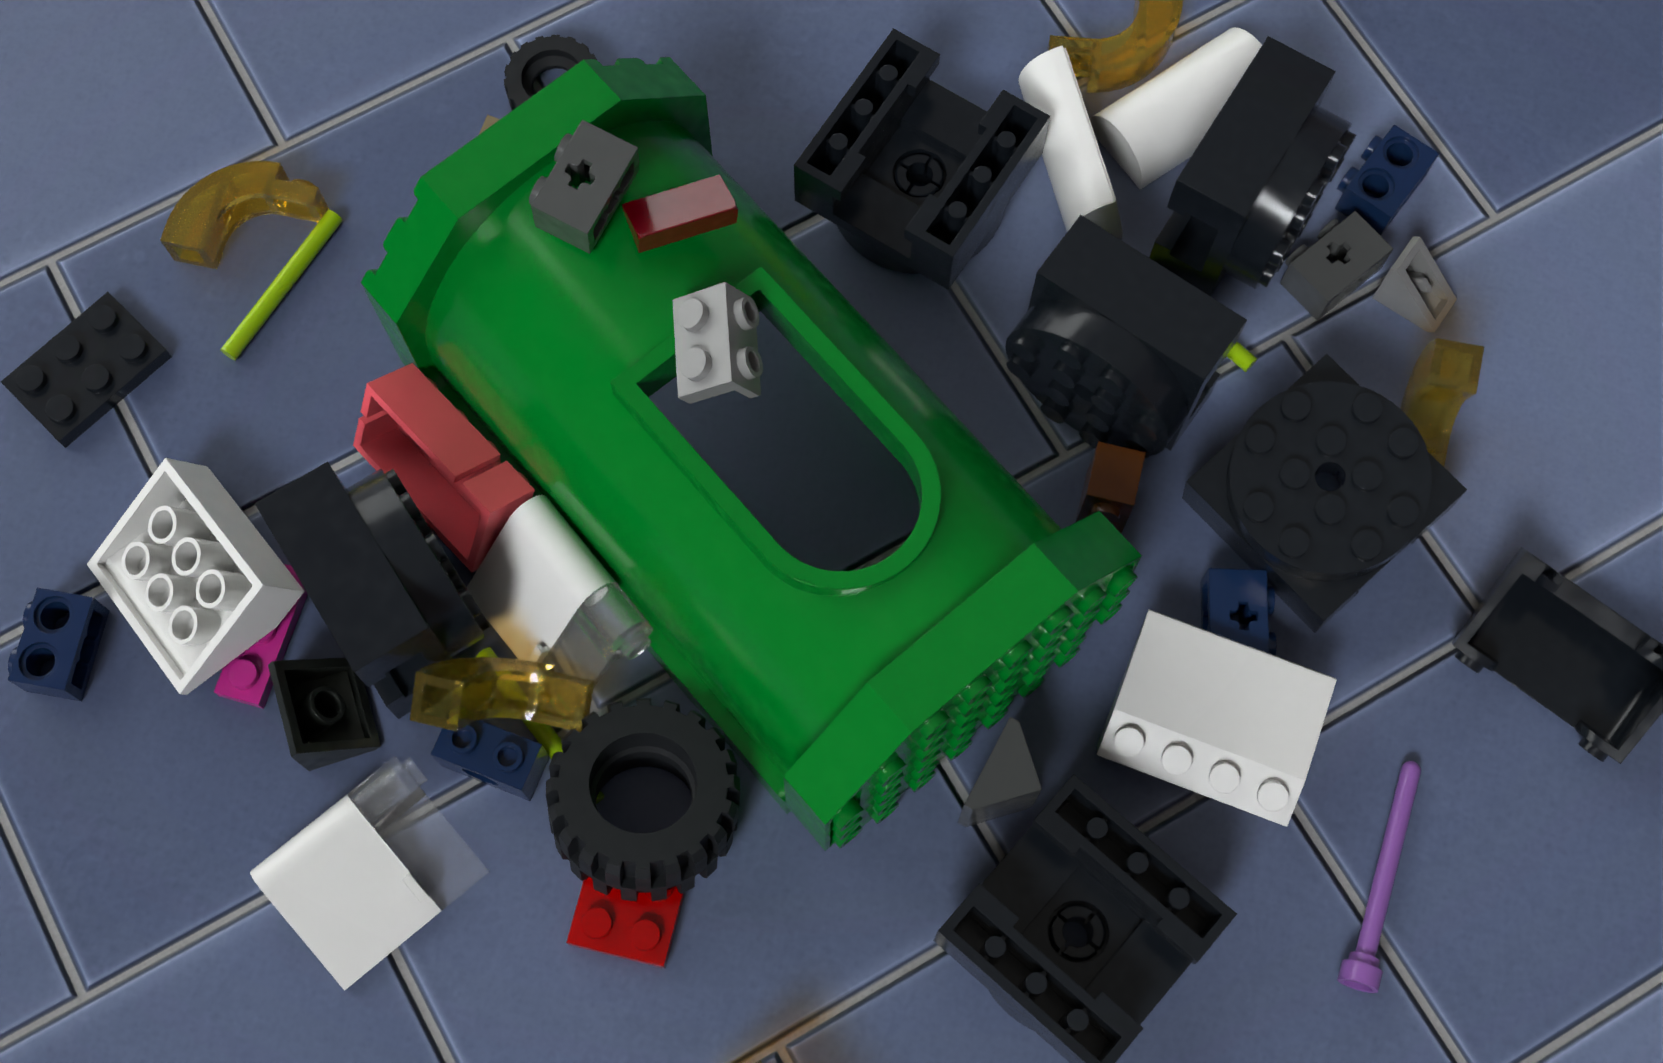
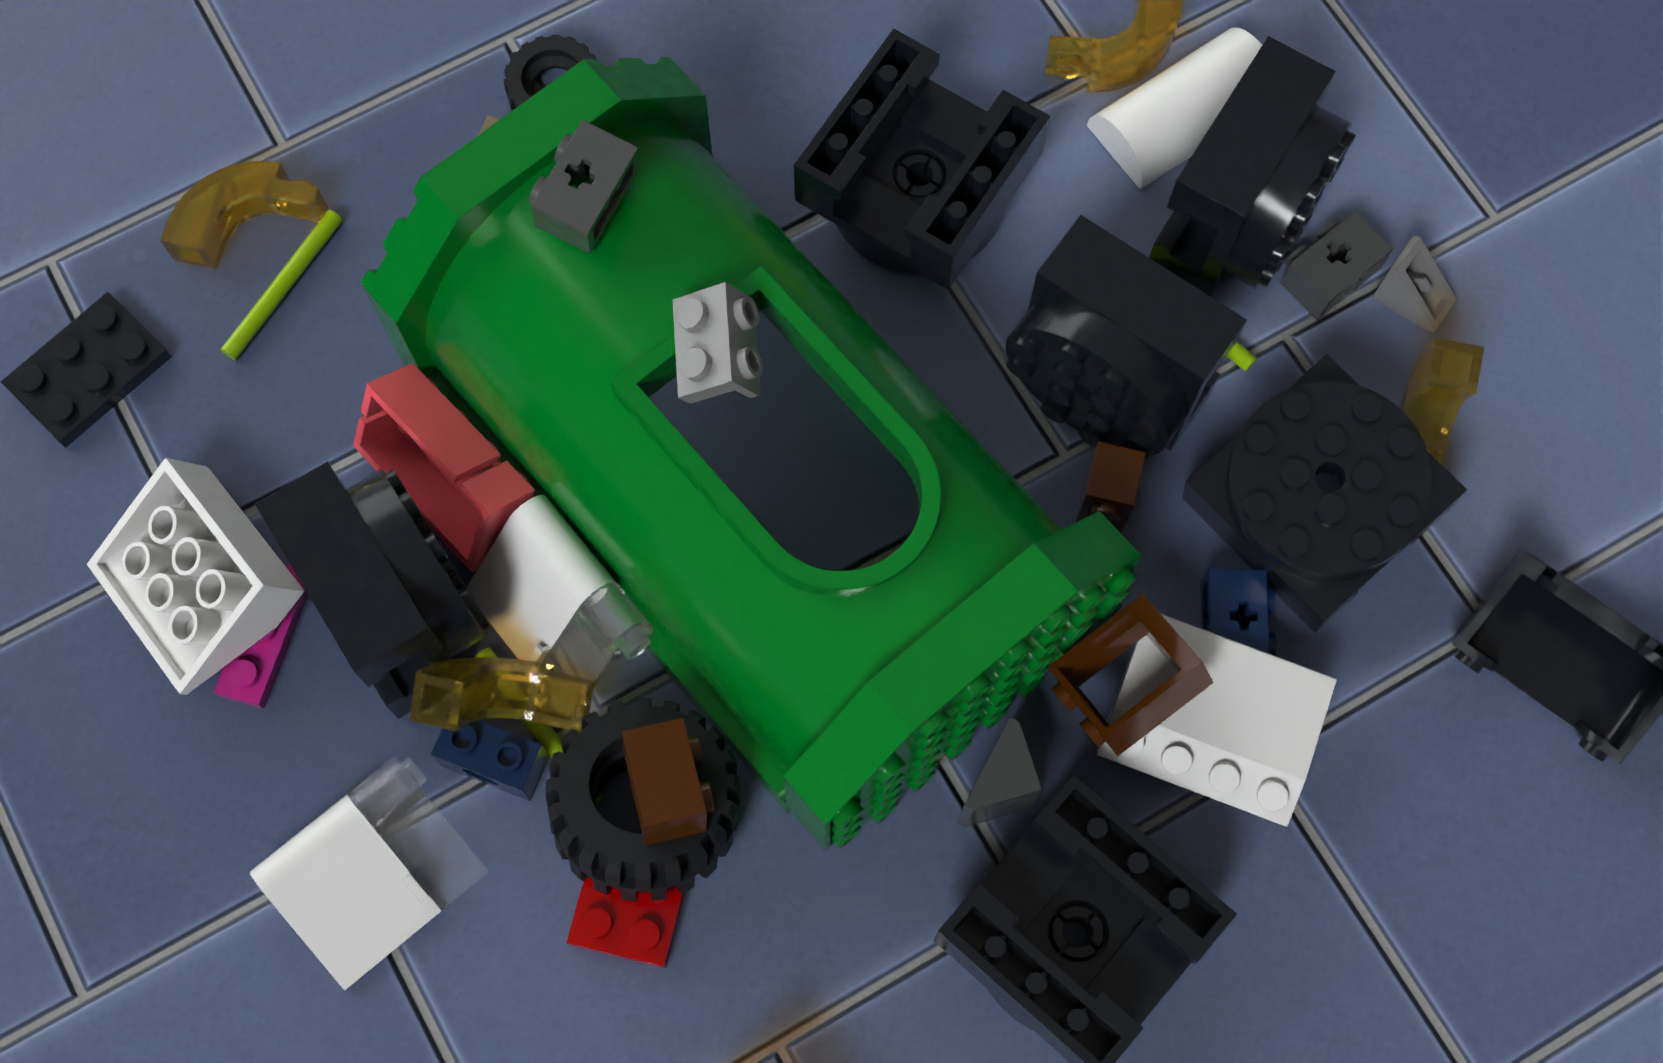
(72, 645): dark blue brick -> none
(323, 710): pearl dark grey slope -> none
(666, 781): none -> reddish brown brick
(680, 213): slope -> none
(1070, 143): white brick -> none
(1108, 643): none -> reddish brown window
(1362, 967): medium lavender piece -> none
(1387, 181): dark blue brick -> none

